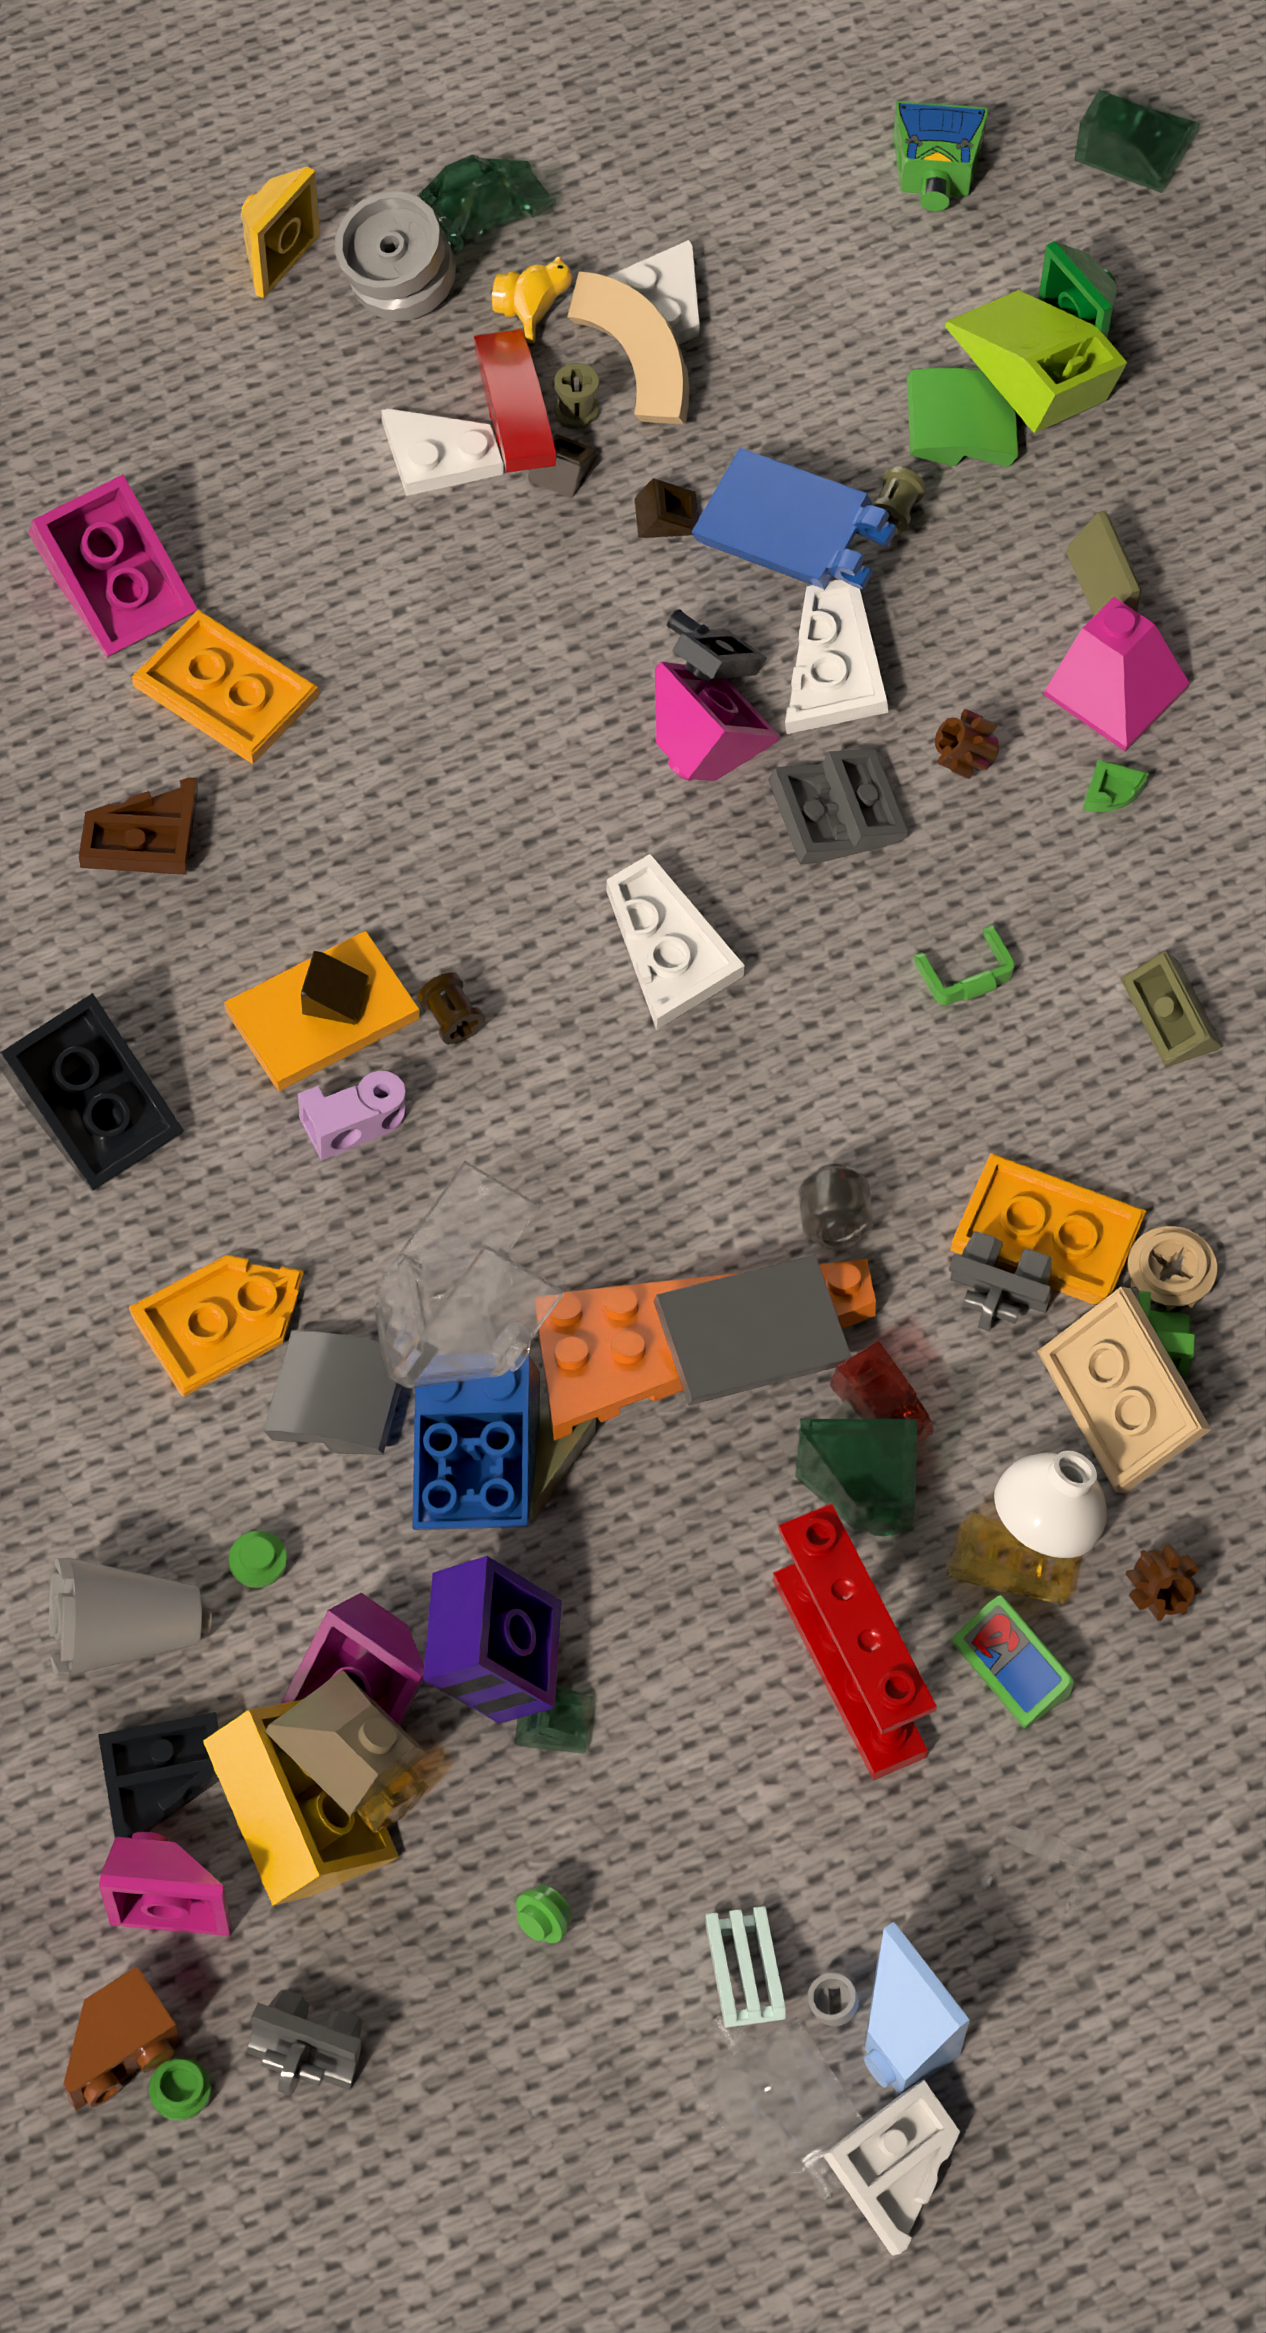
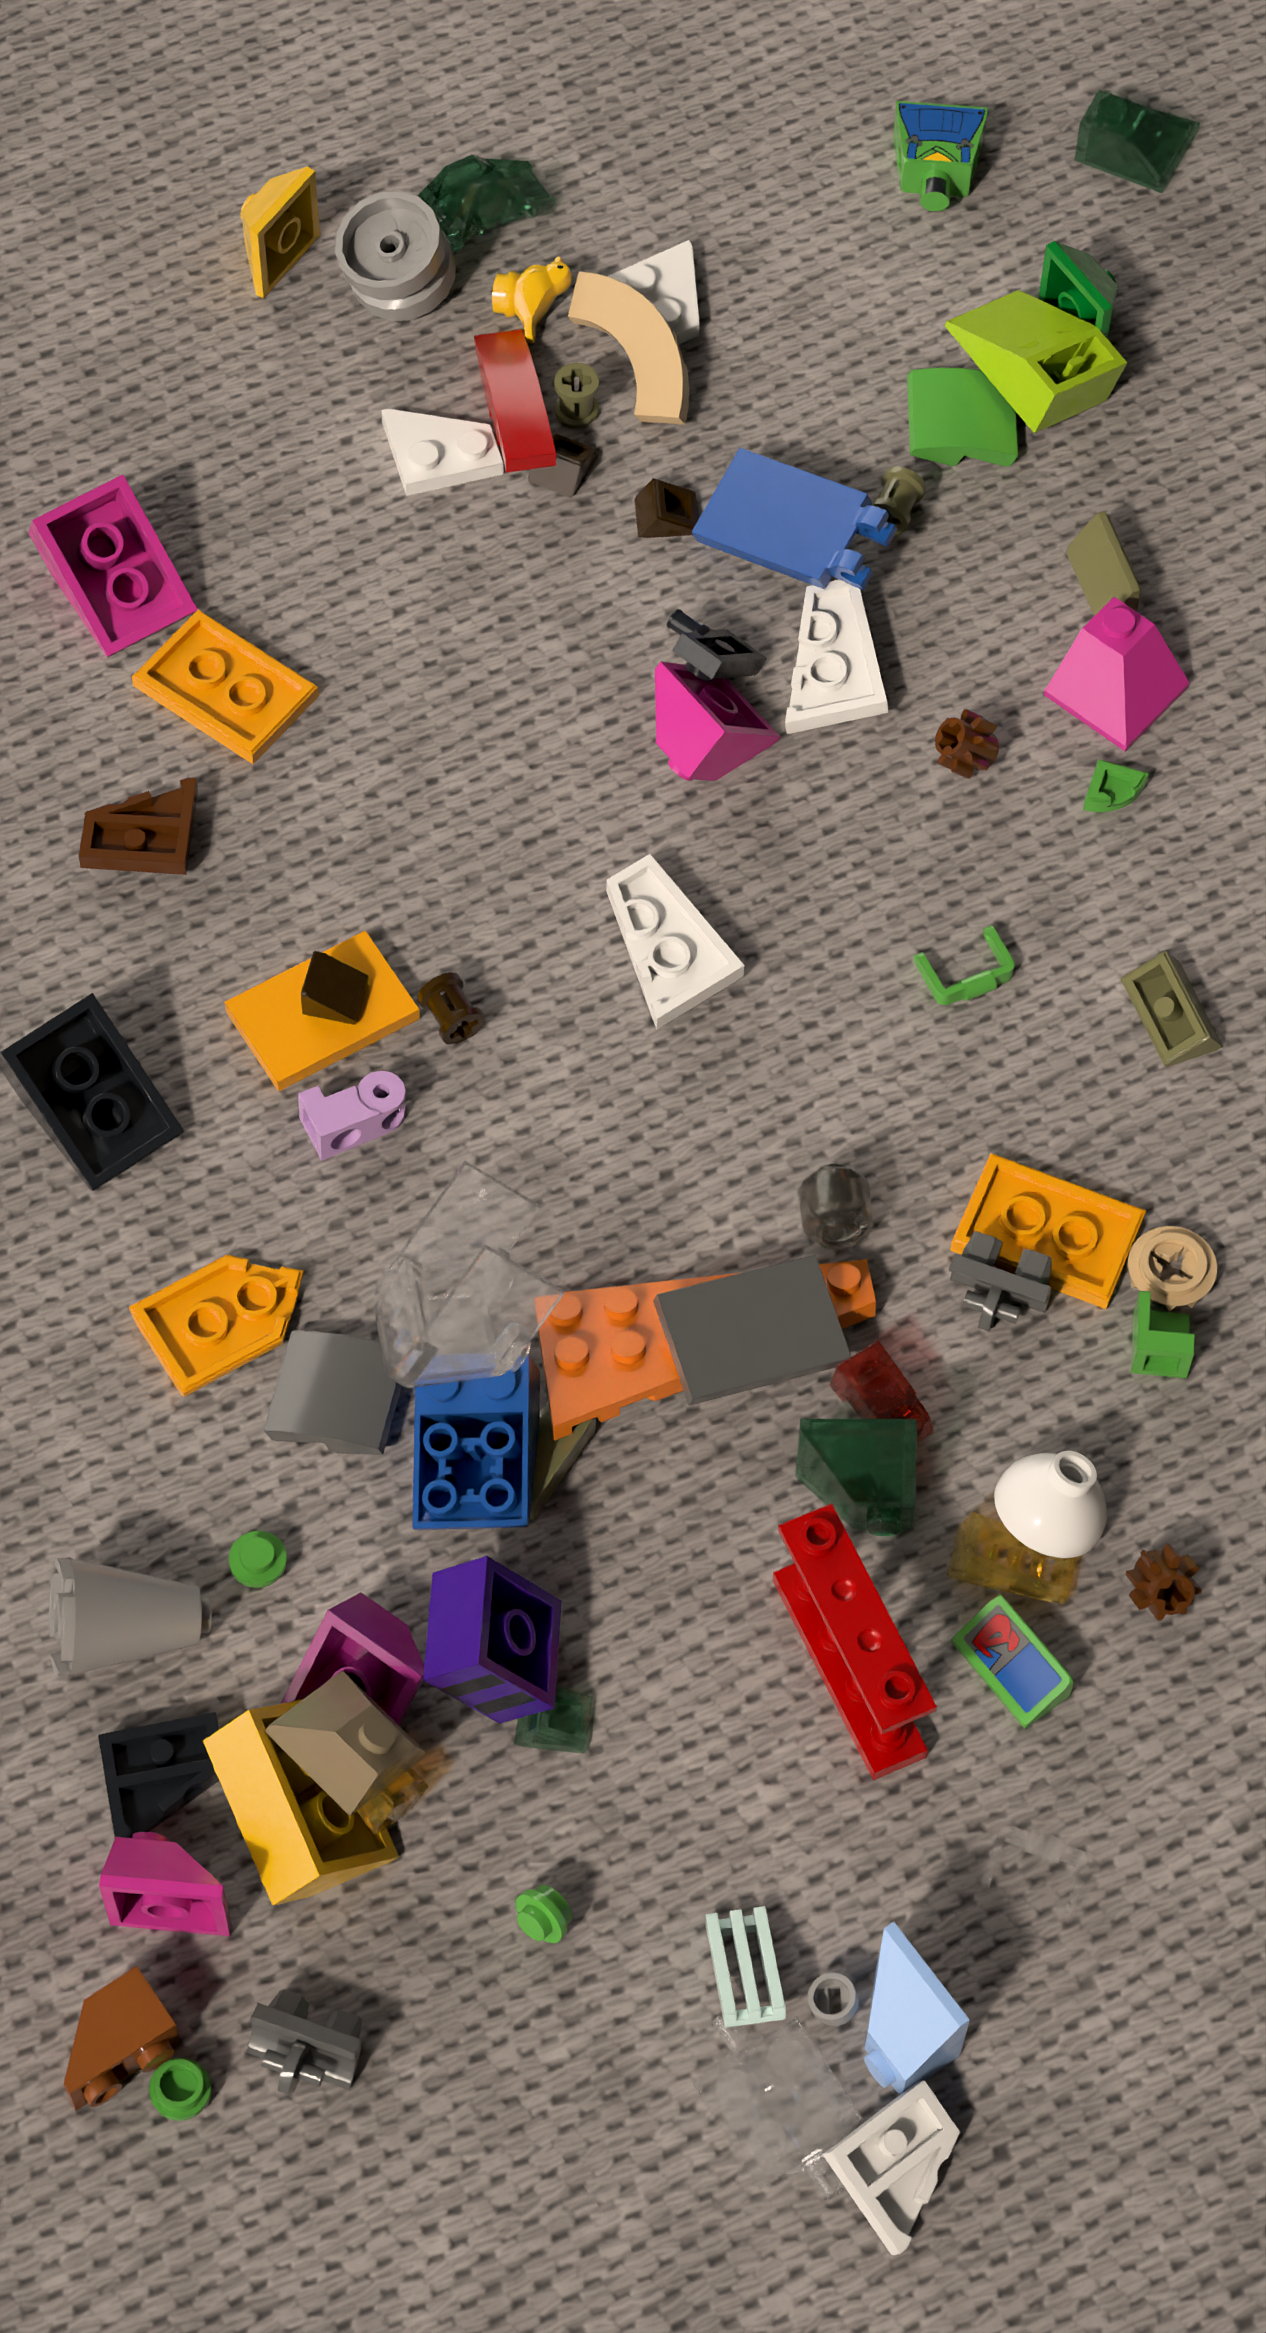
(838, 806): dark grey slope -> none
(1123, 1390): tan tile -> none

